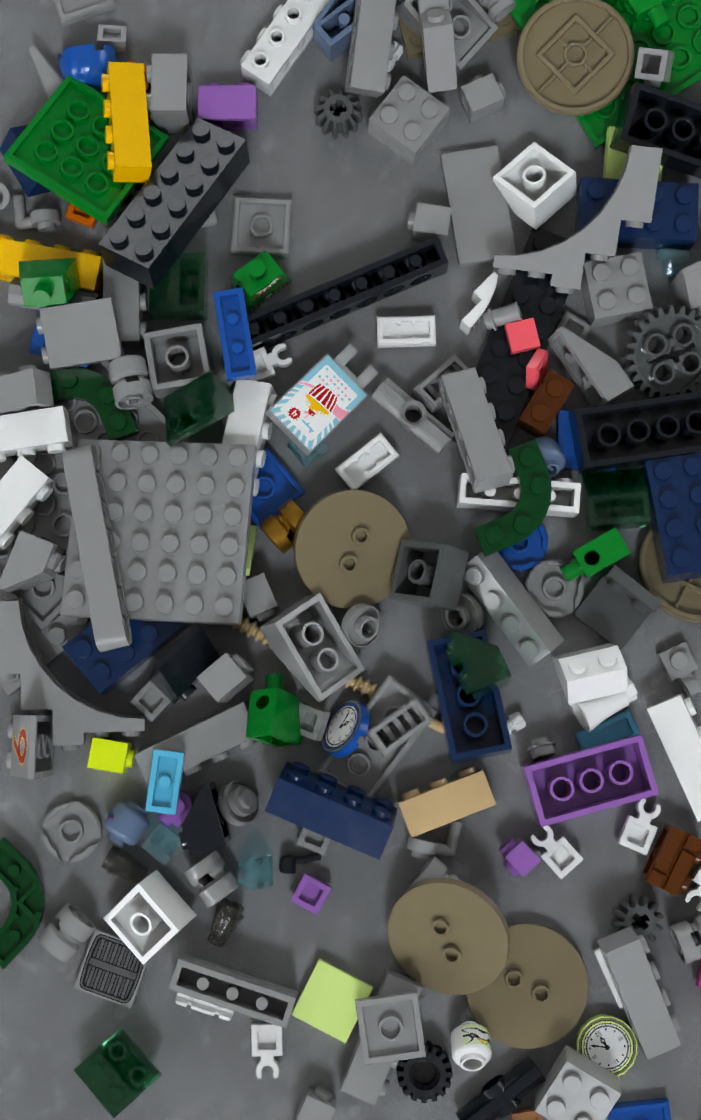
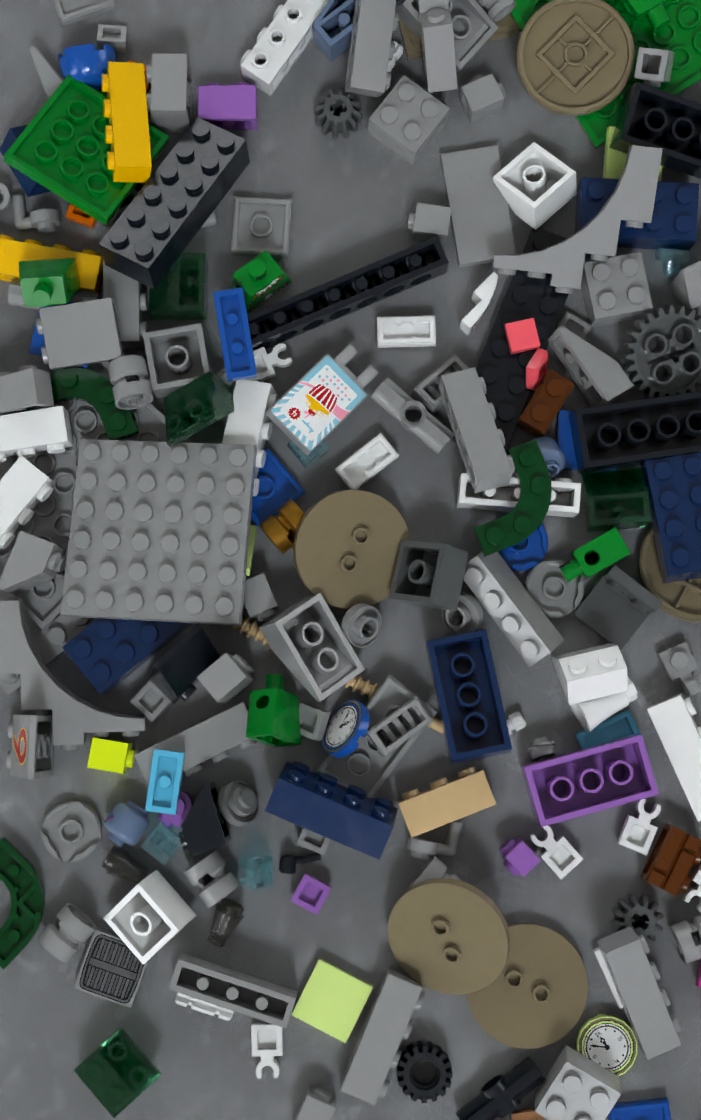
(97, 548): light grey beam -> none
(390, 1028): light grey plate -> none
(470, 1046): white head -> none
(480, 664): clear green slope -> none
(502, 316): light grey pin -> none

